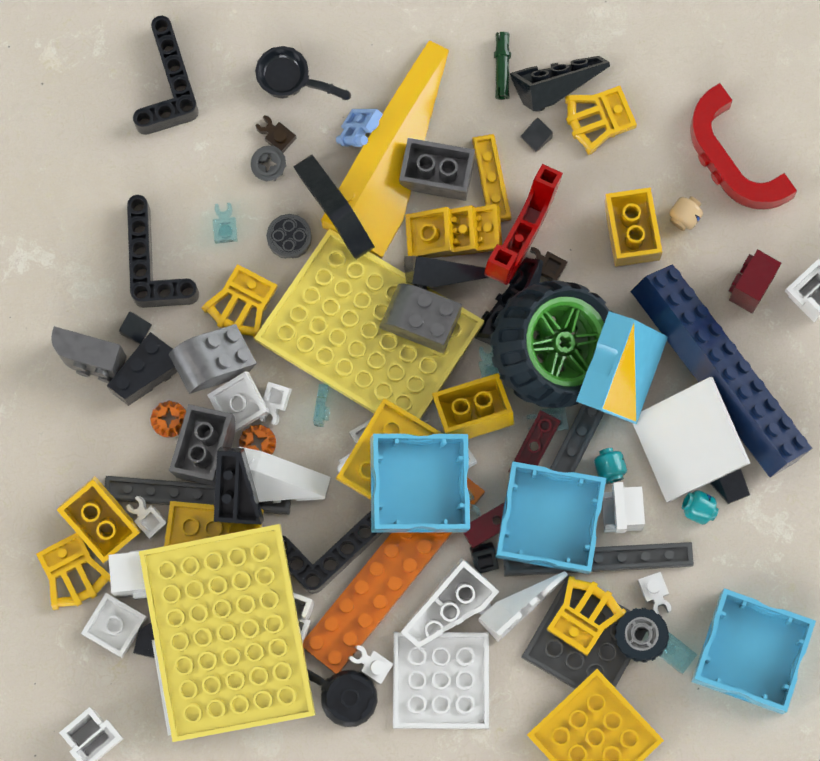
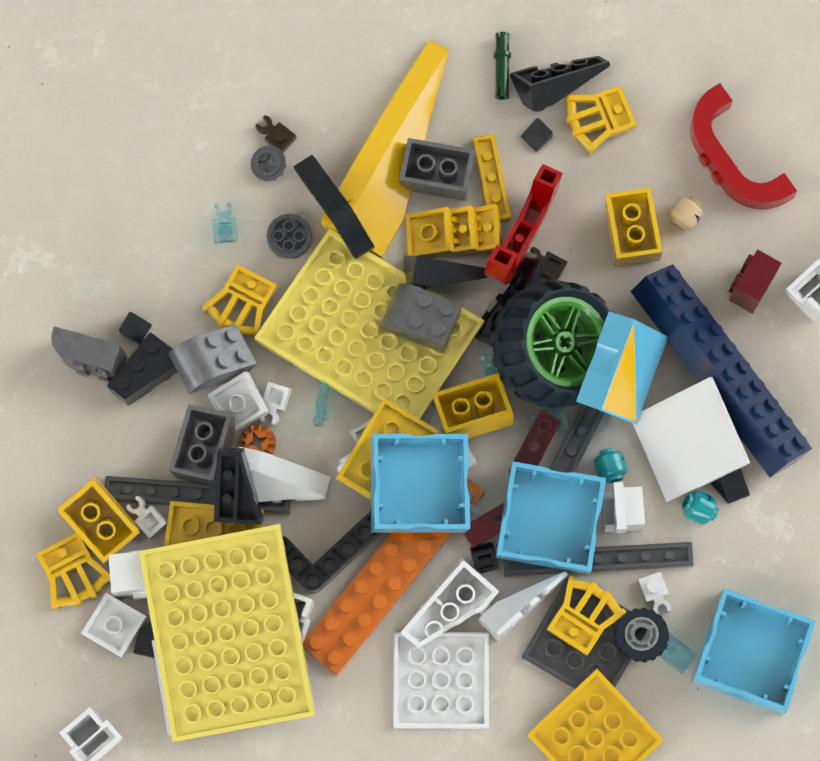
(144, 261): black beam -> none
(160, 426): orange gear -> none
(175, 79): black beam -> none
(285, 71): black piece -> none
(347, 697): black piece -> none
(356, 125): light blue plate -> none
(373, 666): white plate -> none

